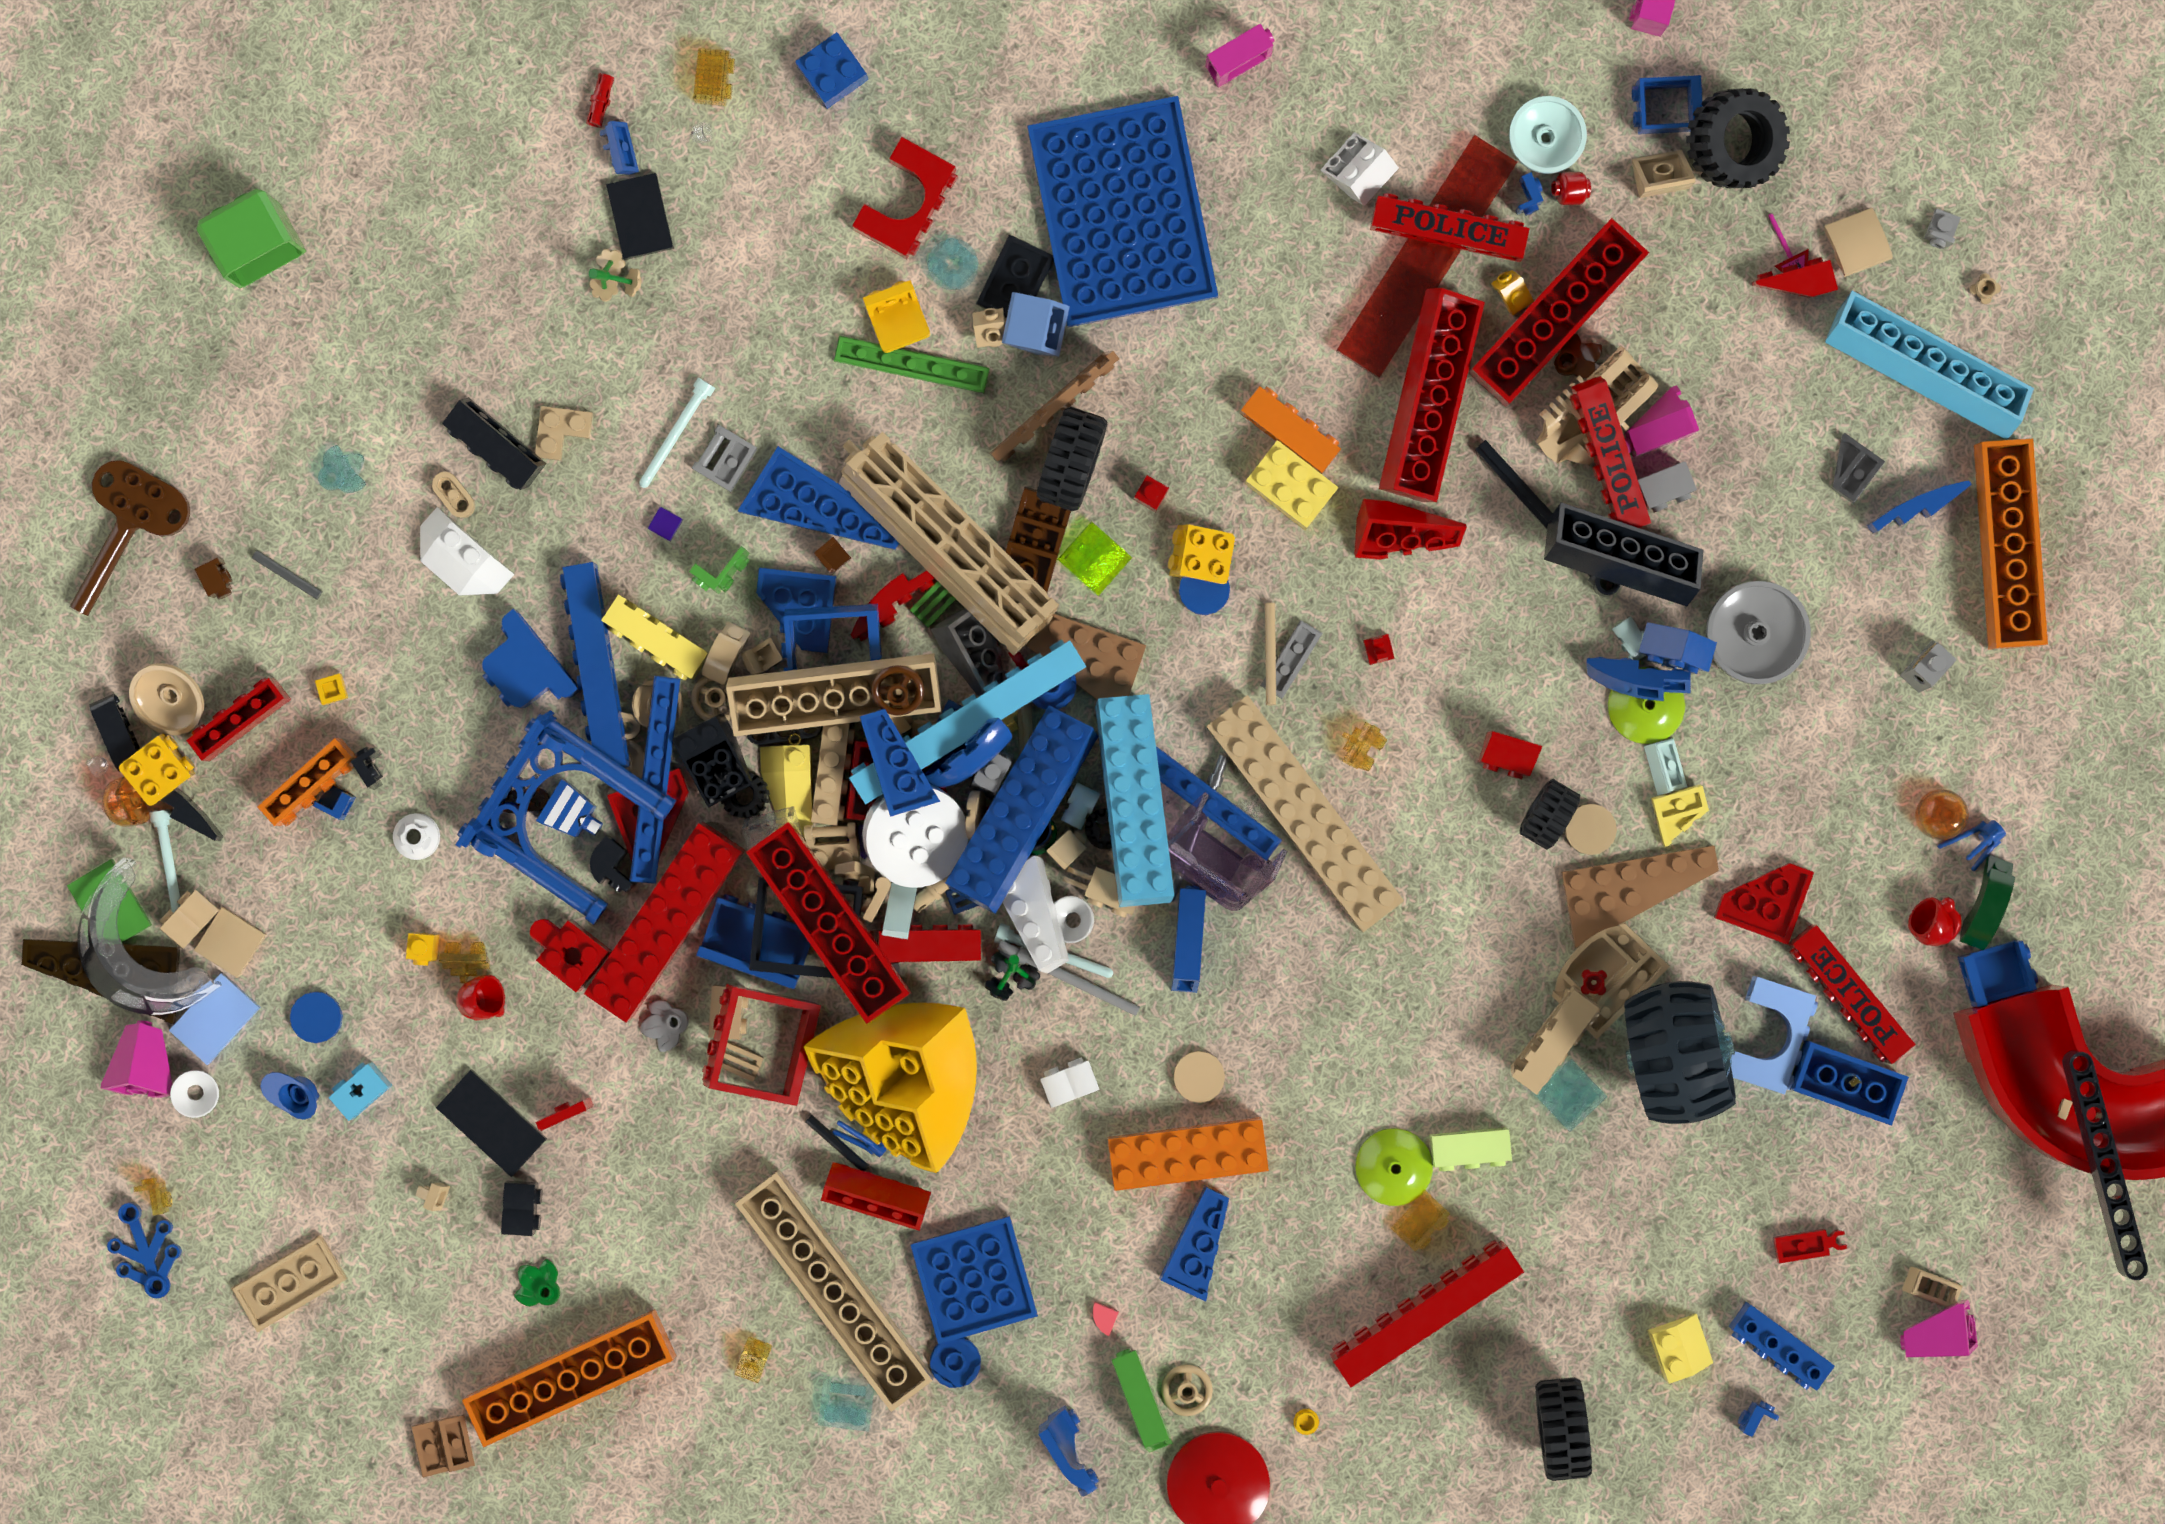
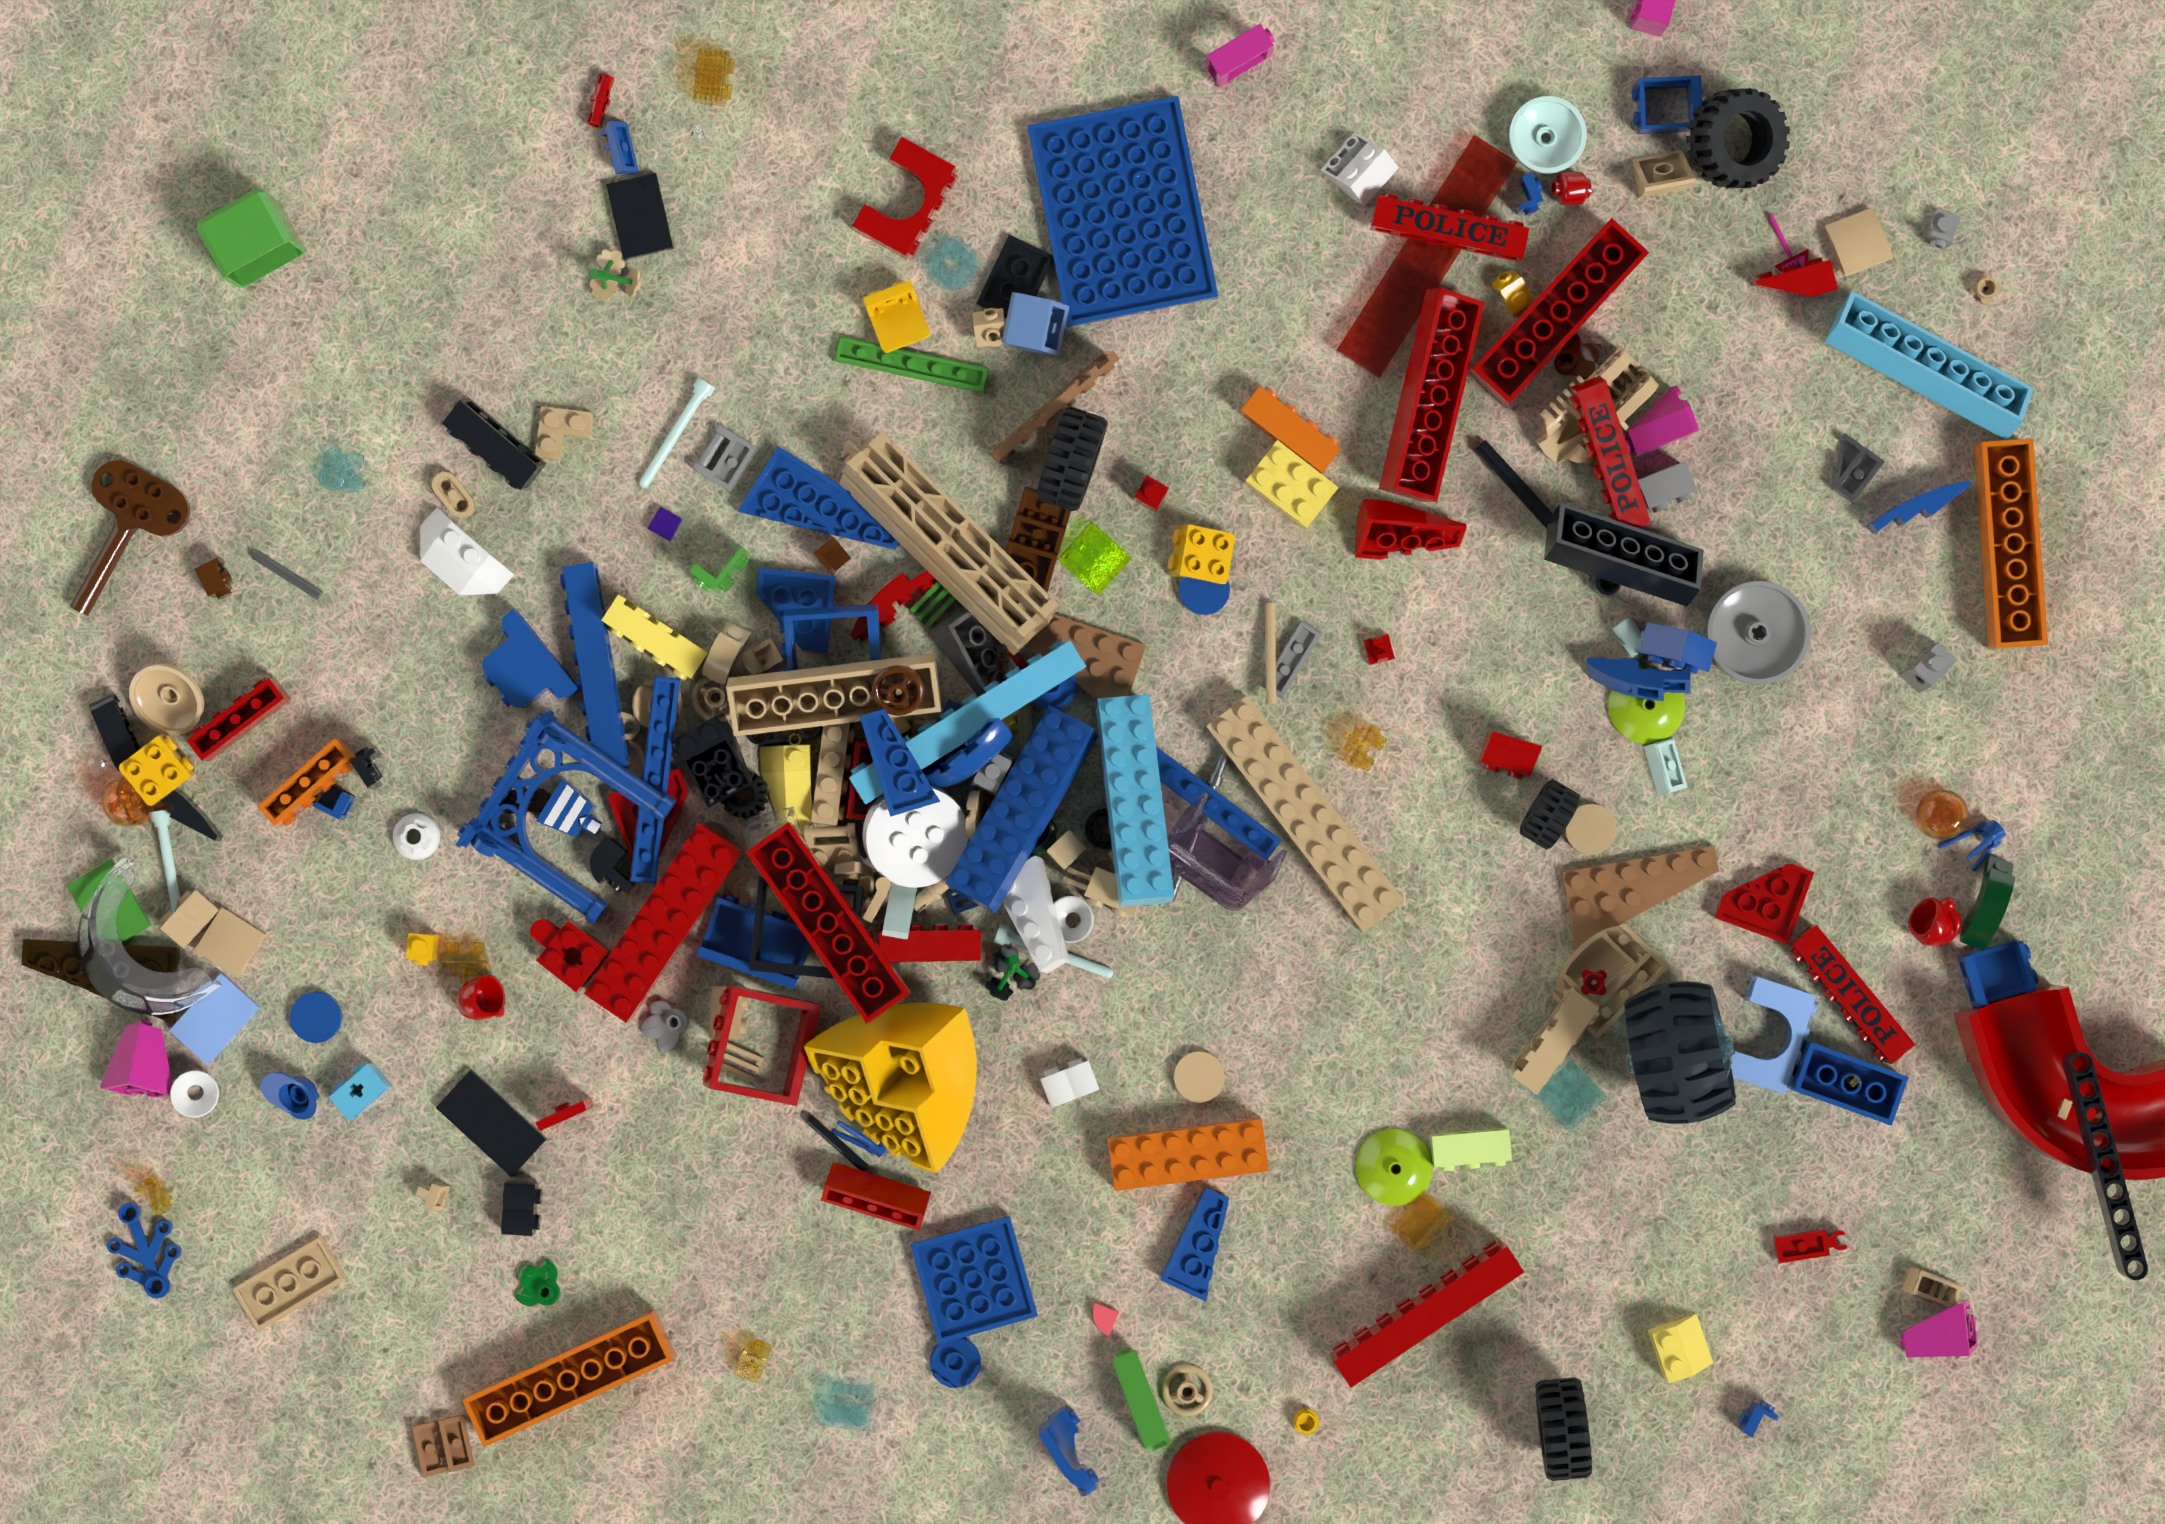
(331, 689): yellow plate -> none
(831, 70): blue brick -> none
(835, 1290): tan brick -> none
(1025, 957): light grey bar -> none
(1081, 802): light aqua piece -> none
(1188, 939): blue slope -> none
(1678, 811): light yellow wing -> none
(1781, 1346): blue brick -> none

